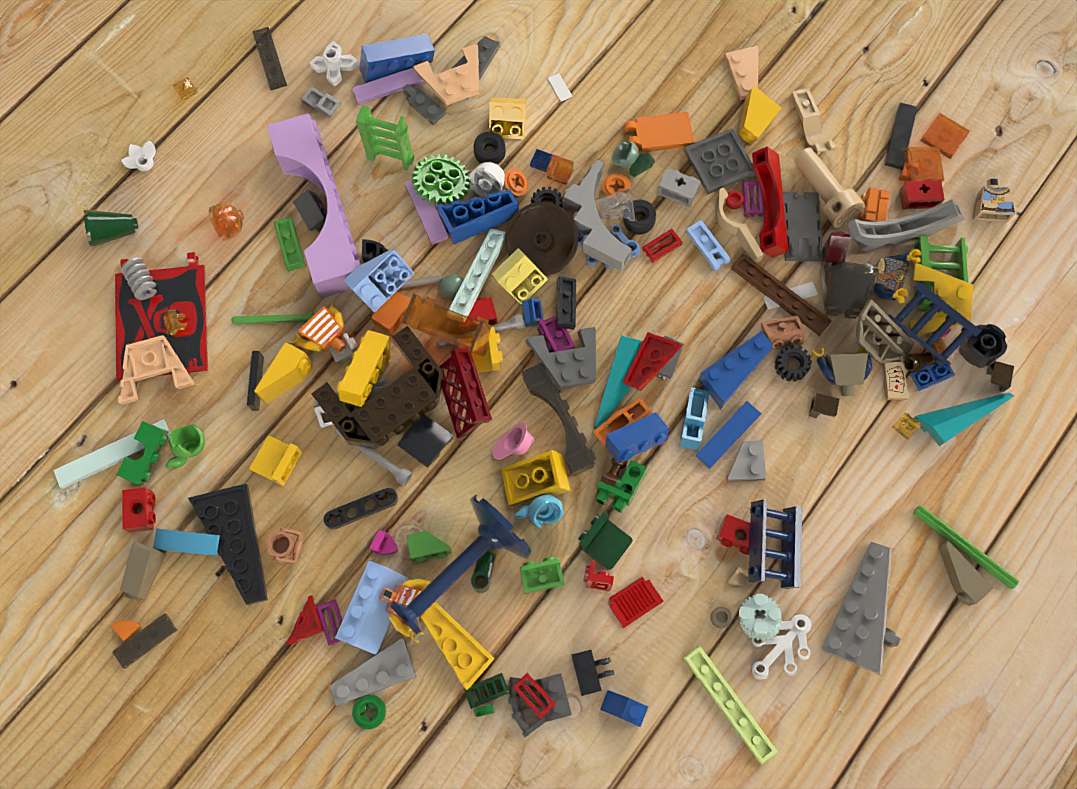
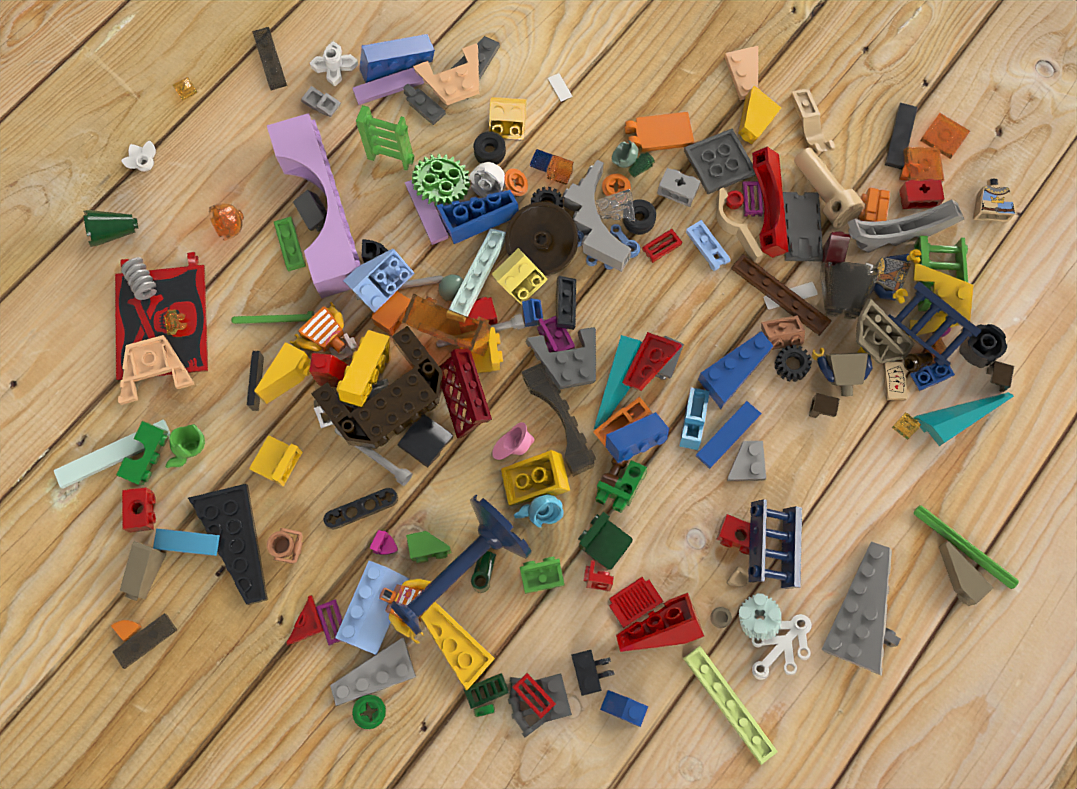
(327, 369): none -> red slope
(669, 626): none -> red wedge

